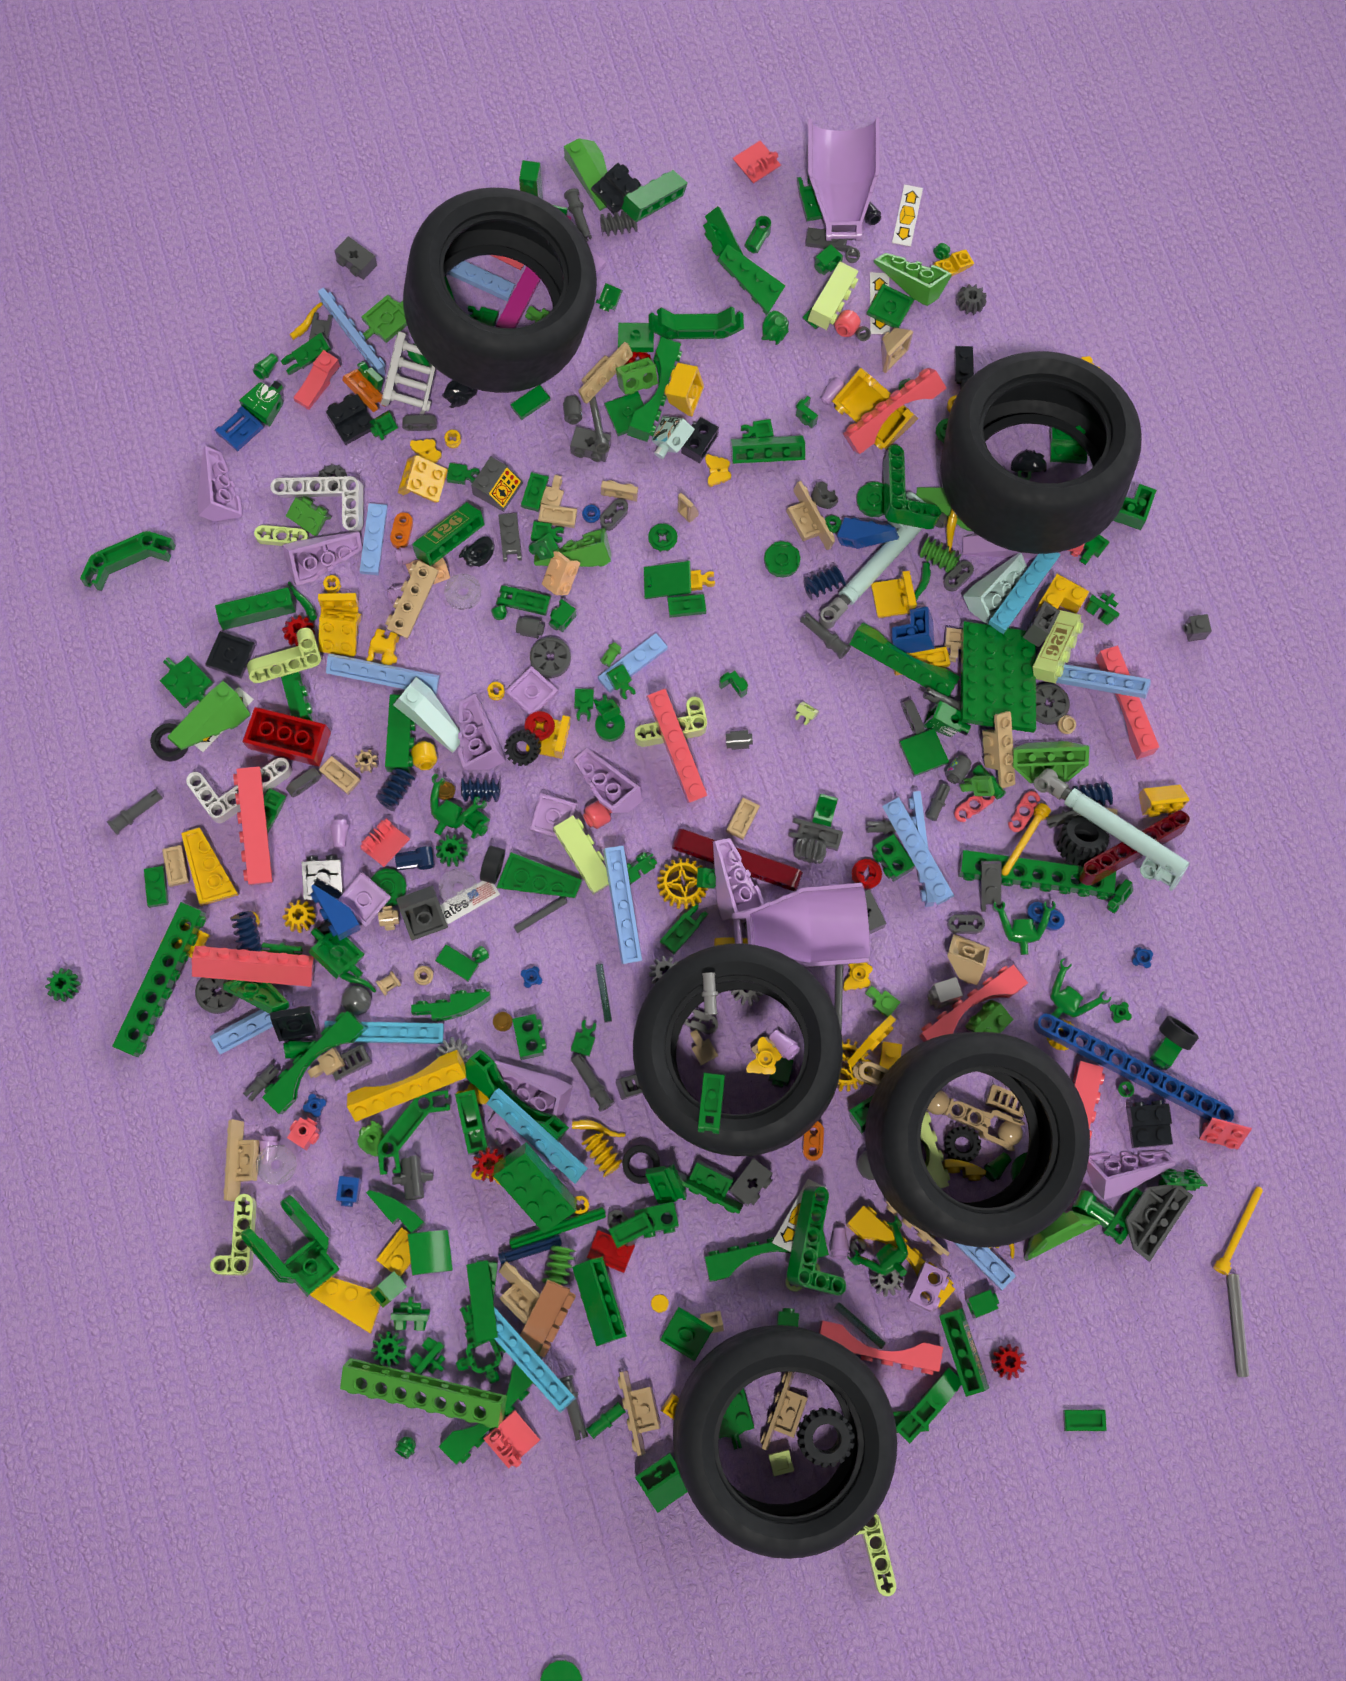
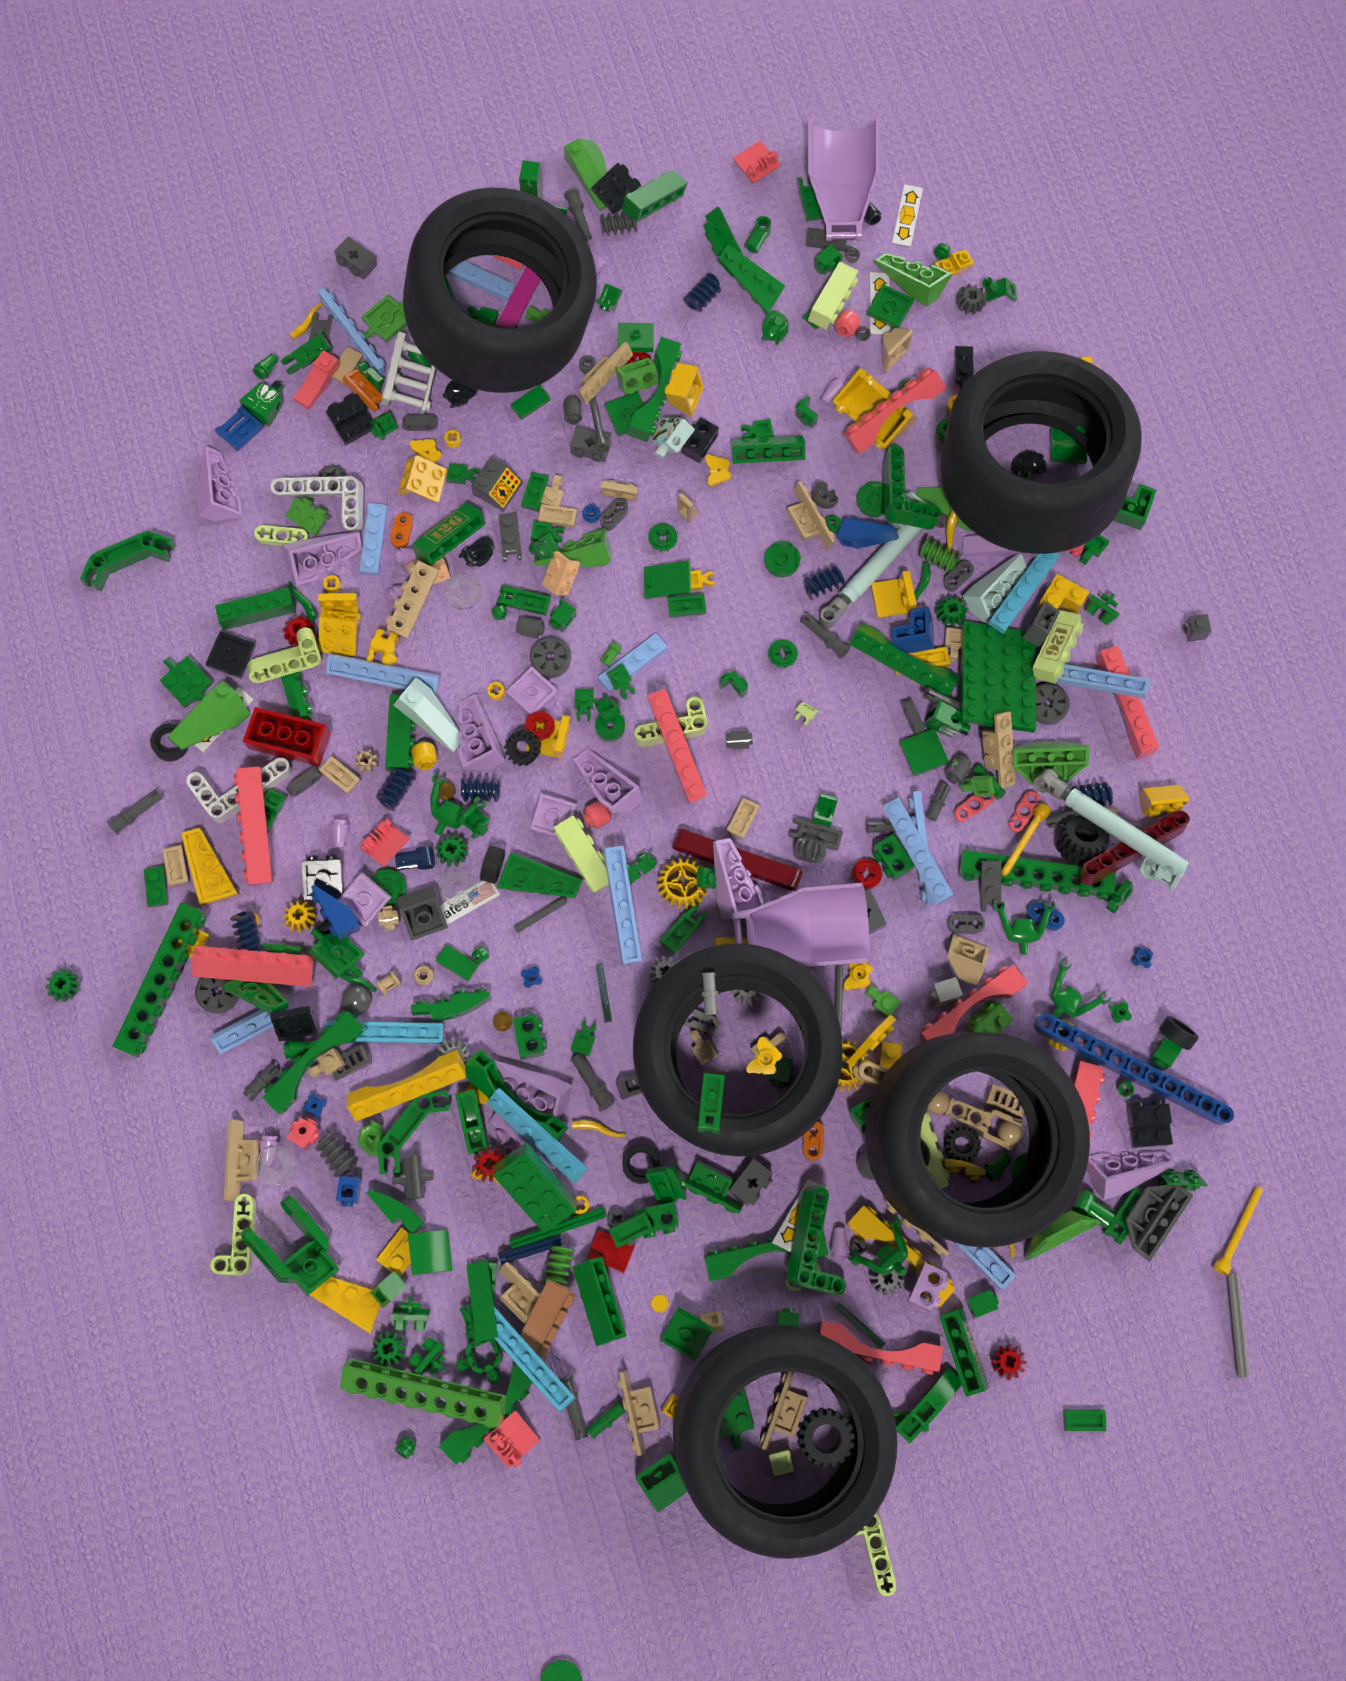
(334, 1155): none -> dark grey piece
(348, 363): none -> tan tile
(588, 359): none -> dark grey bush
(602, 1153): yellow piece -> none
(696, 325): green piece -> none
(702, 293): none -> dark blue piece
(786, 1046): lavender cone -> none
(788, 647): none -> green gear
(951, 604): none -> green gear
(999, 288): none -> green bracket
(1066, 724): tan plate -> none
(1224, 1133): coral hinge -> none

